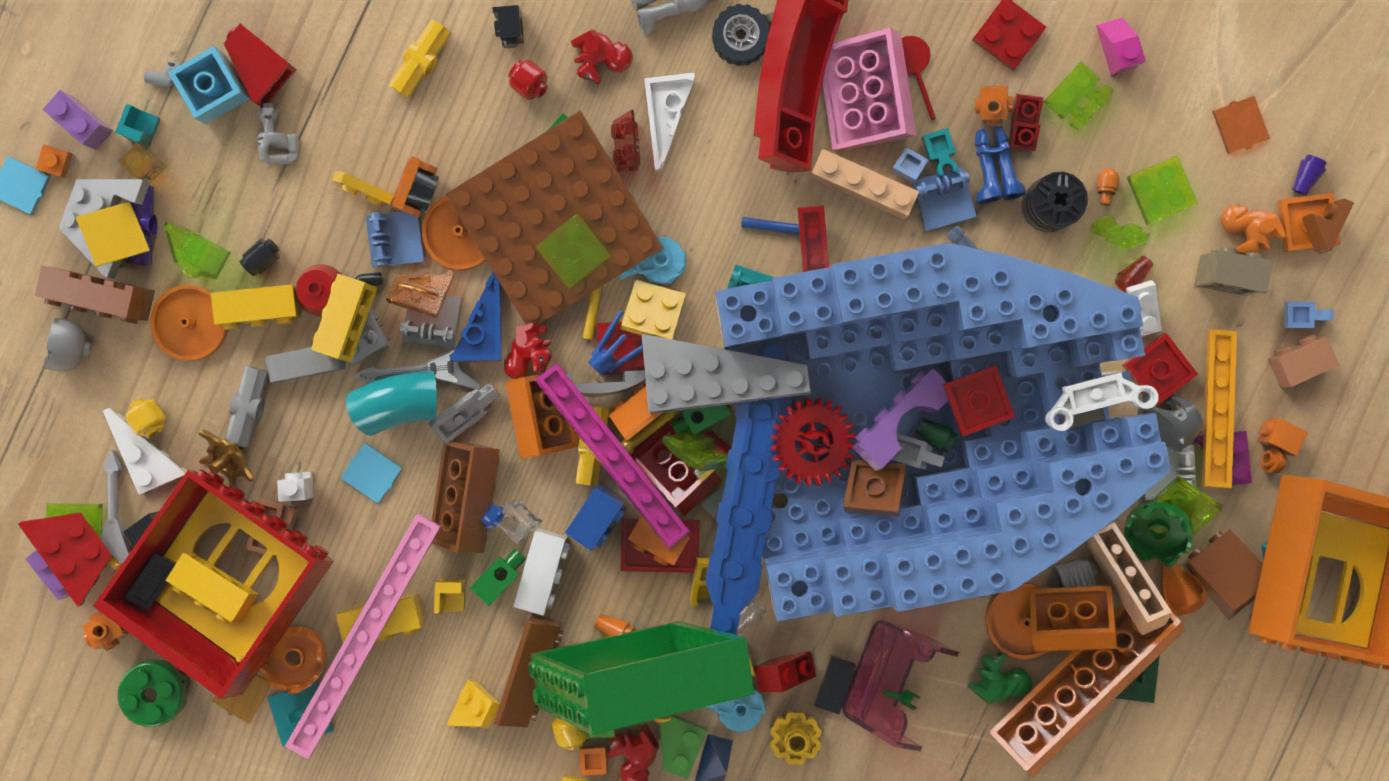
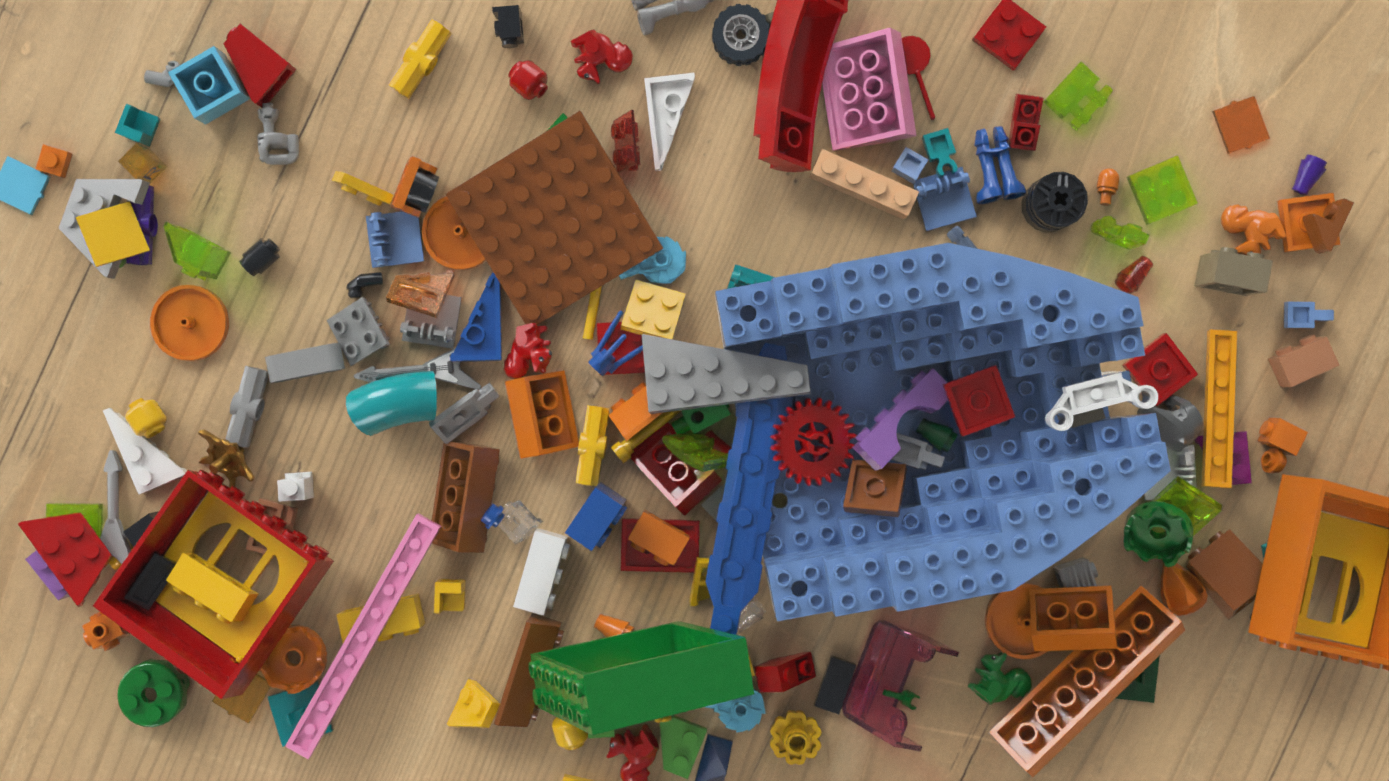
(66, 345): light grey cylinder -> none
(77, 120): medium lavender brick -> none
(94, 293): wedge -> none
(255, 306): yellow brick -> none
(314, 288): red cone -> none
(344, 318): yellow brick -> none
(371, 473): medium azure piece -> none
(488, 586): green torso -> none
(573, 251): clear neon green plate -> none
(593, 760): orange plate -> none
(612, 455): dark pink tile -> none
(628, 380): light grey slope -> none
(768, 225): blue bar -> none
(813, 238): red plate -> none
(995, 93): orange brick -> none
(1120, 46): dark pink slope -> none
(1129, 579): light nougat brick -> none
(1149, 306): white plate -> none

